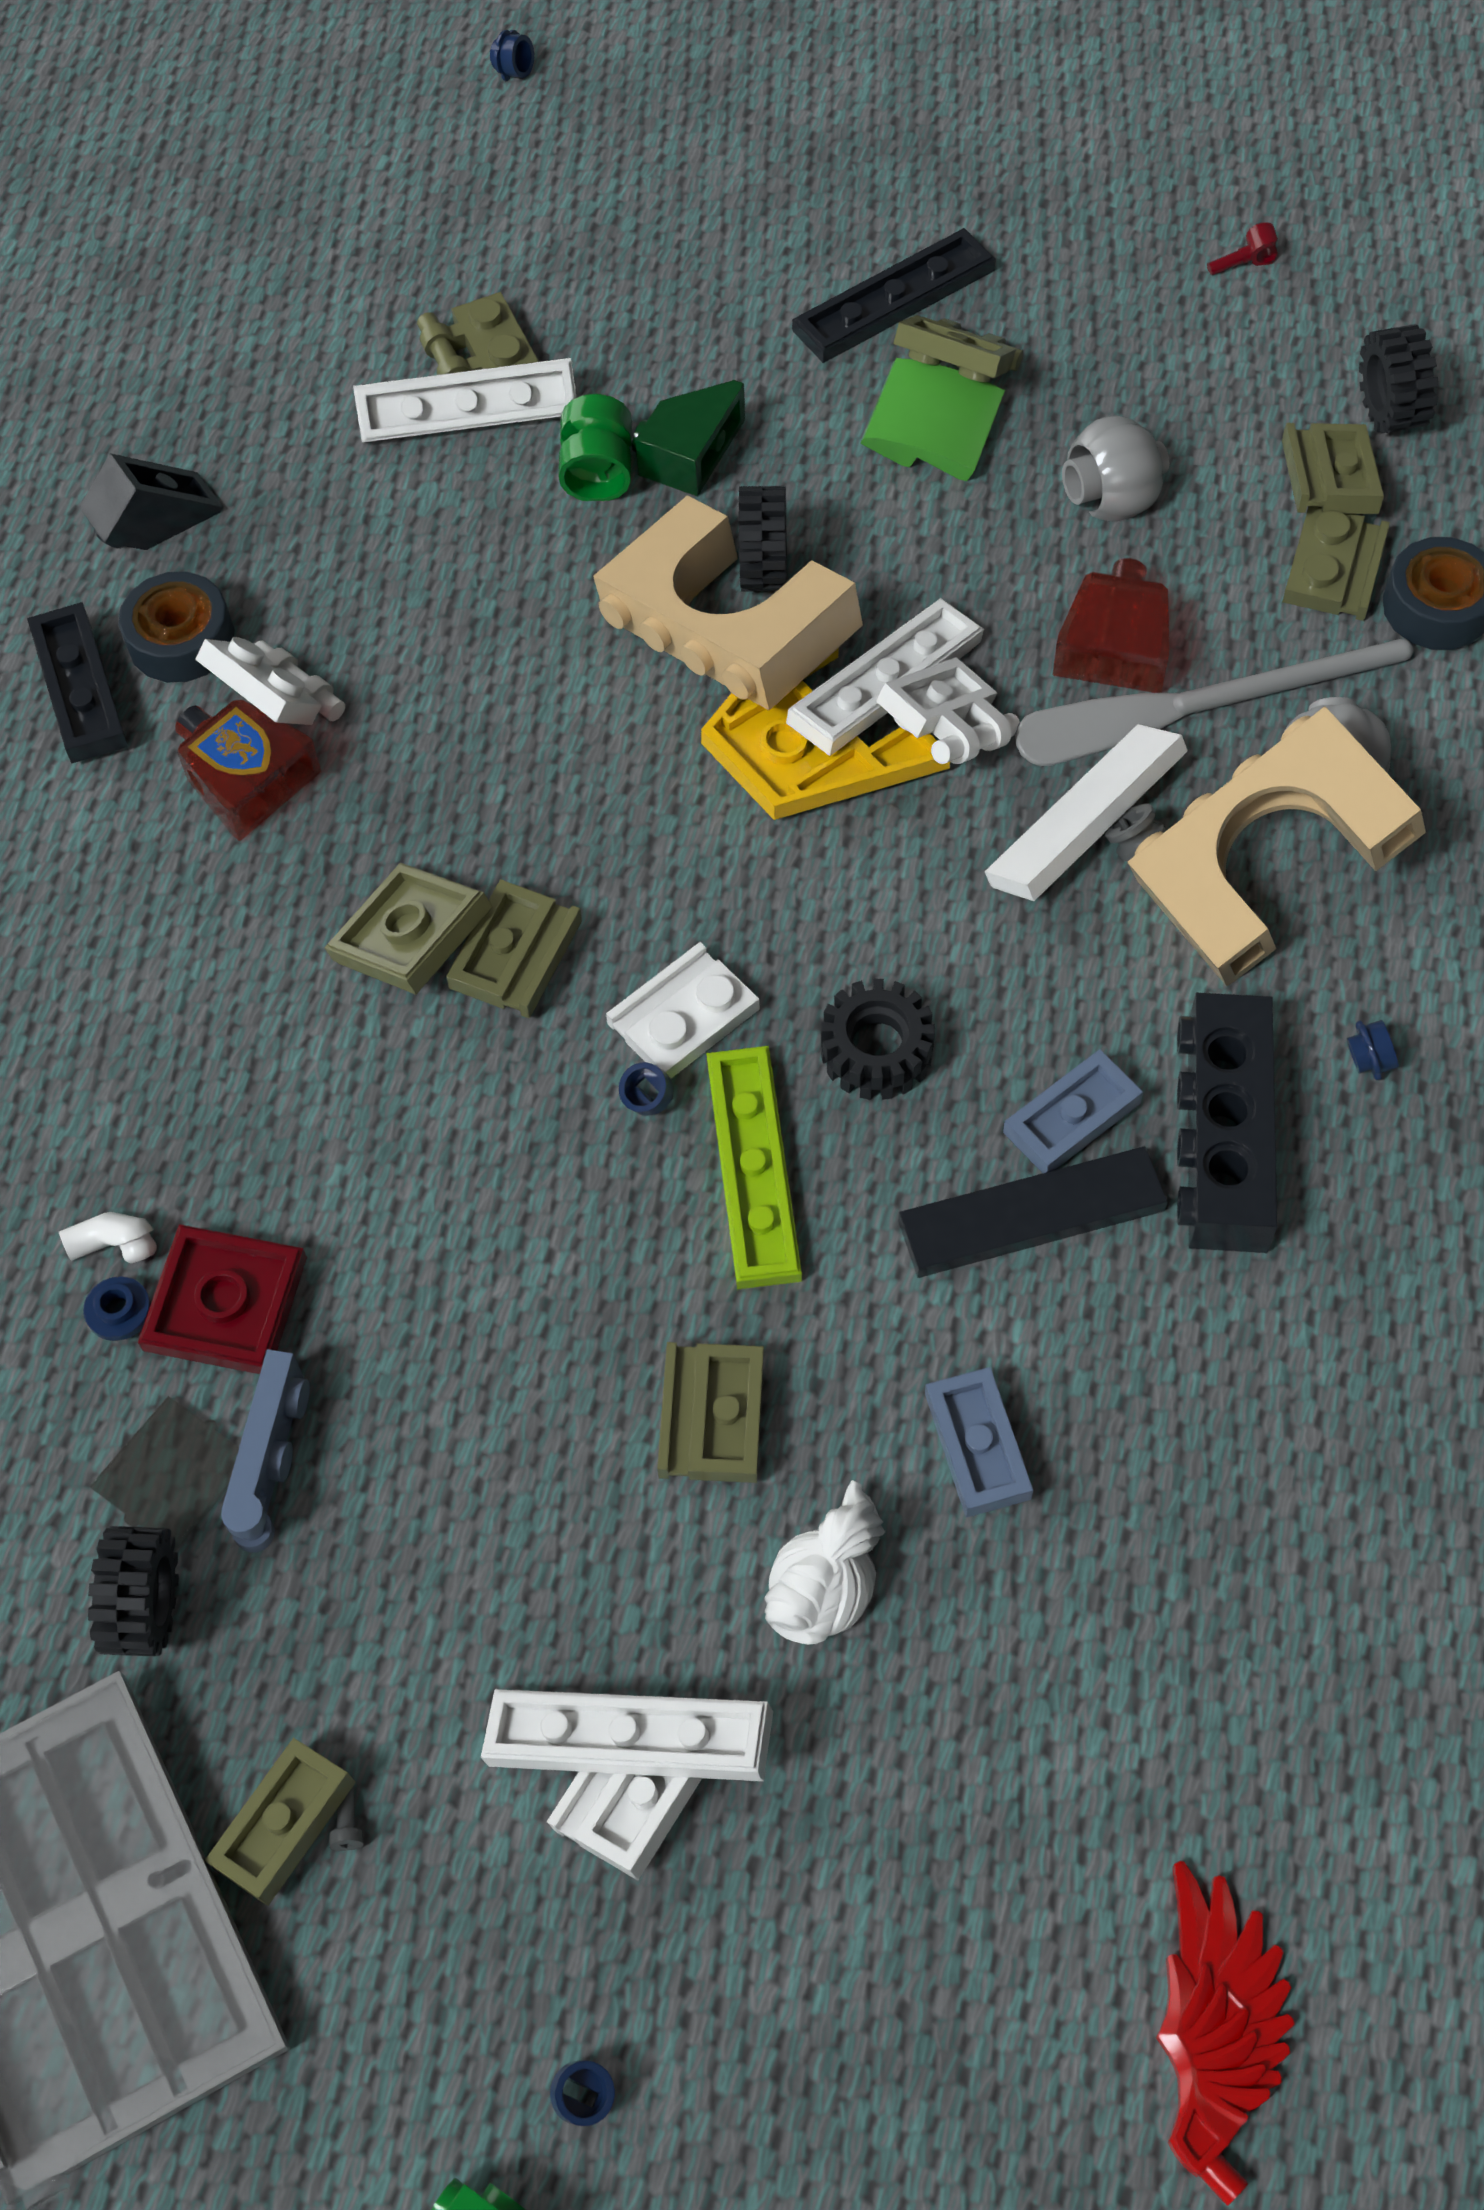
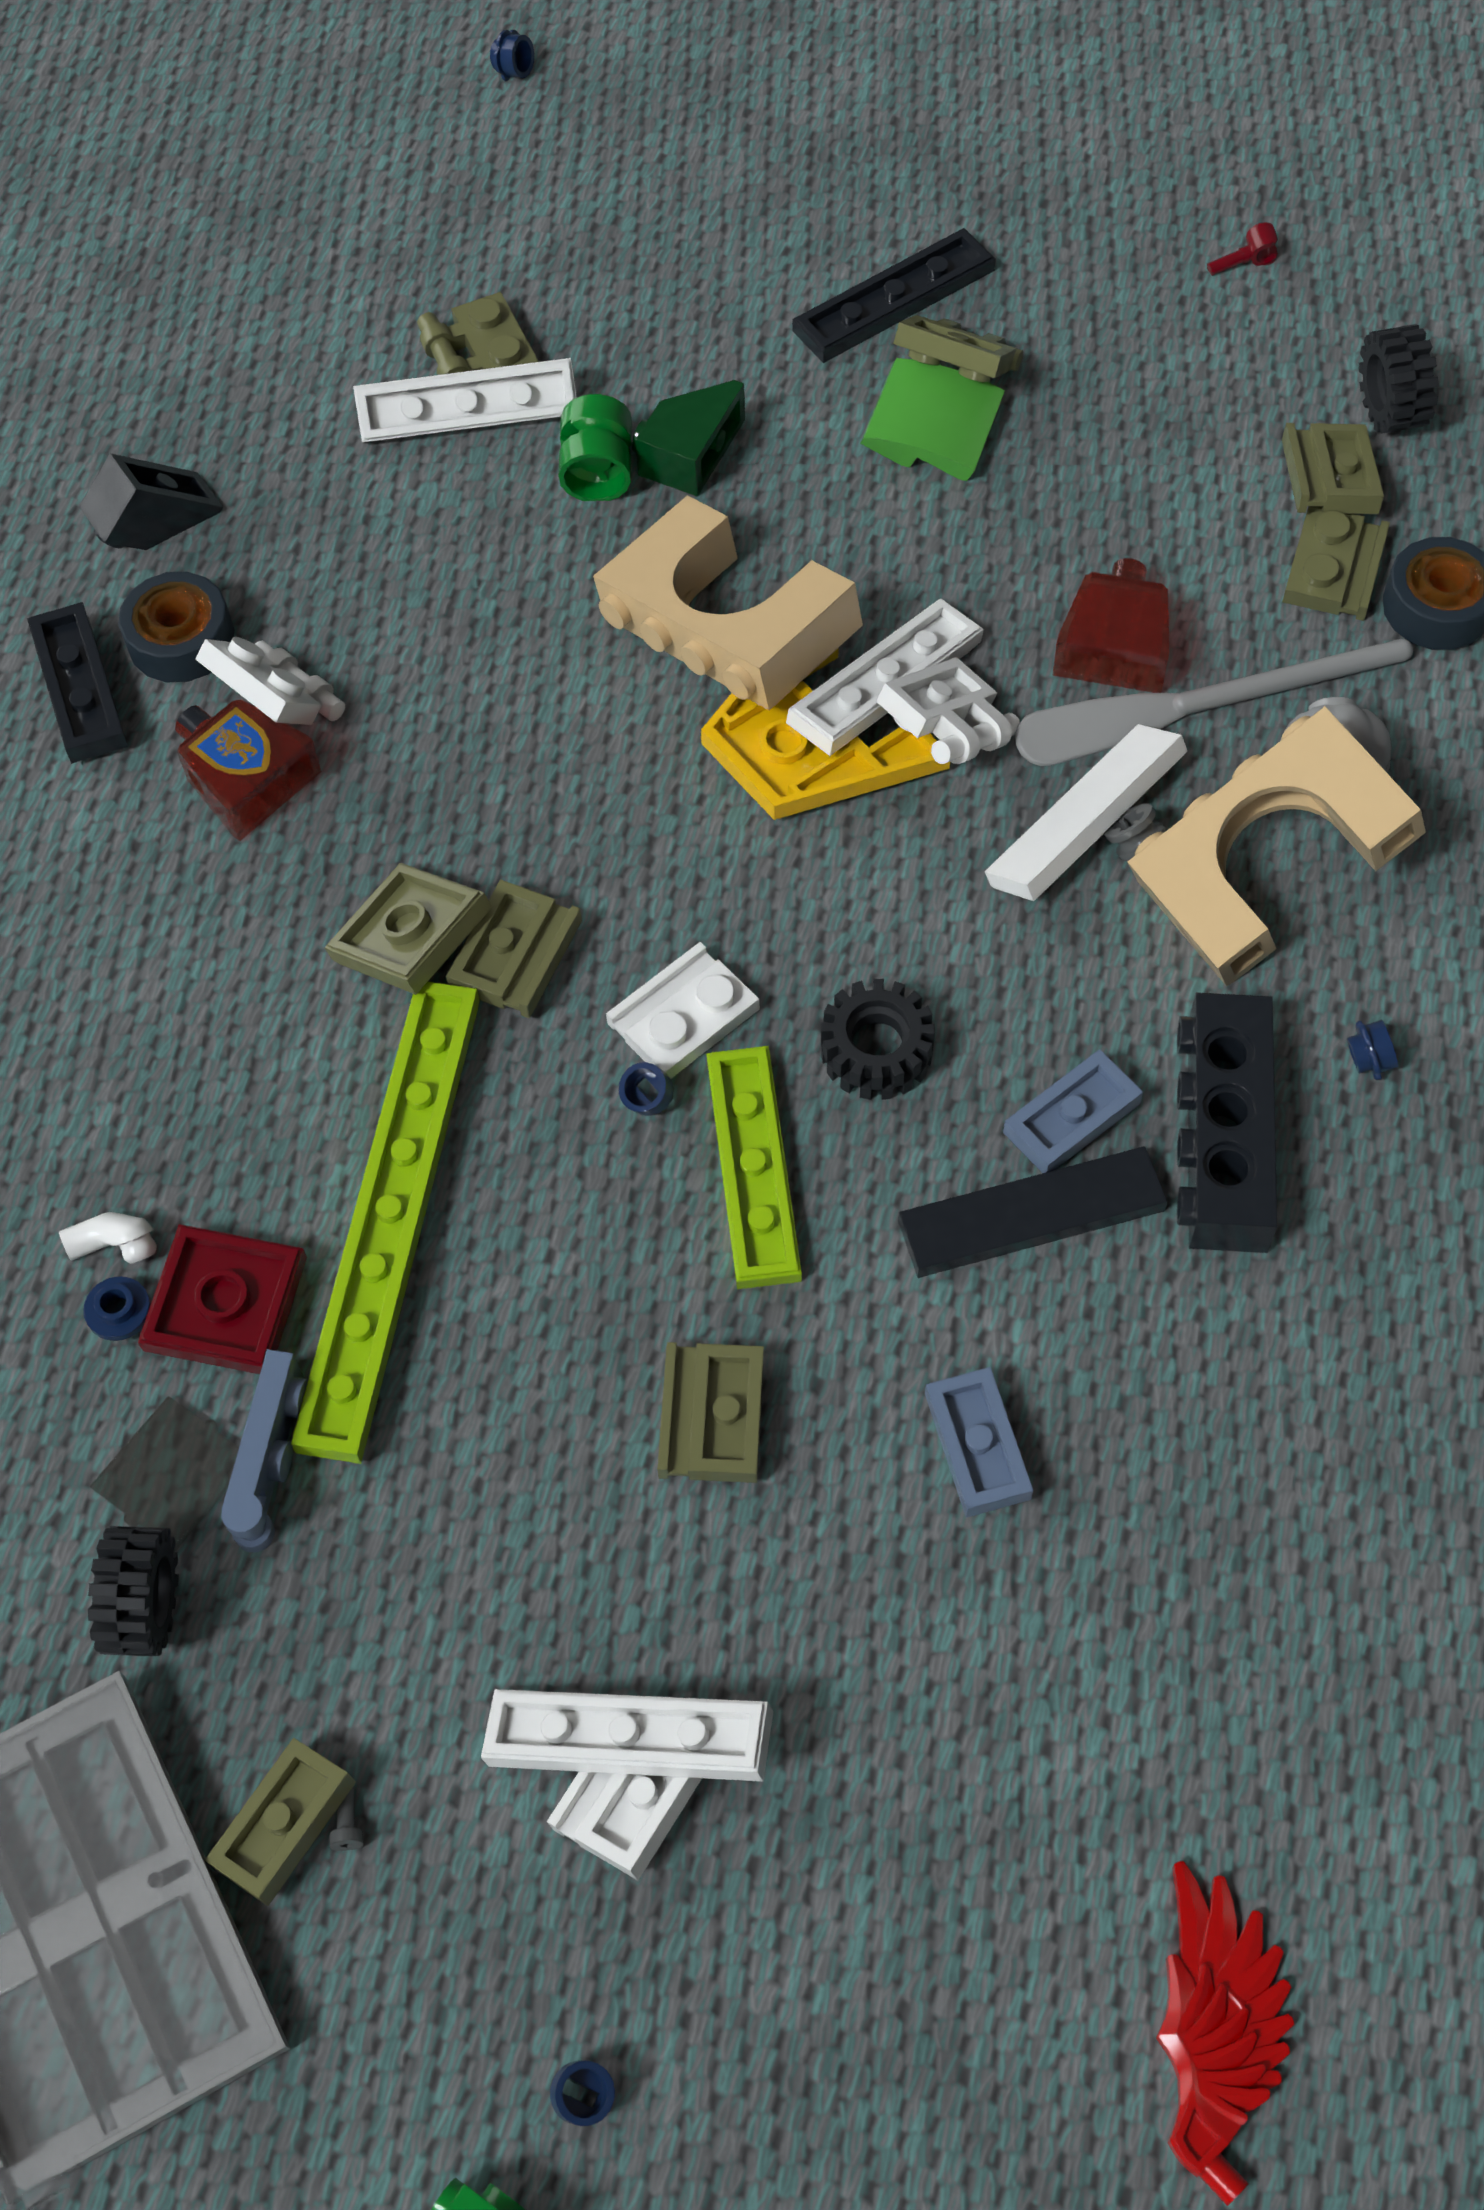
(386, 1225): none -> lime plate
(762, 538): black tyre -> none
(826, 1574): white hair -> none
(1116, 463): light grey plant -> none

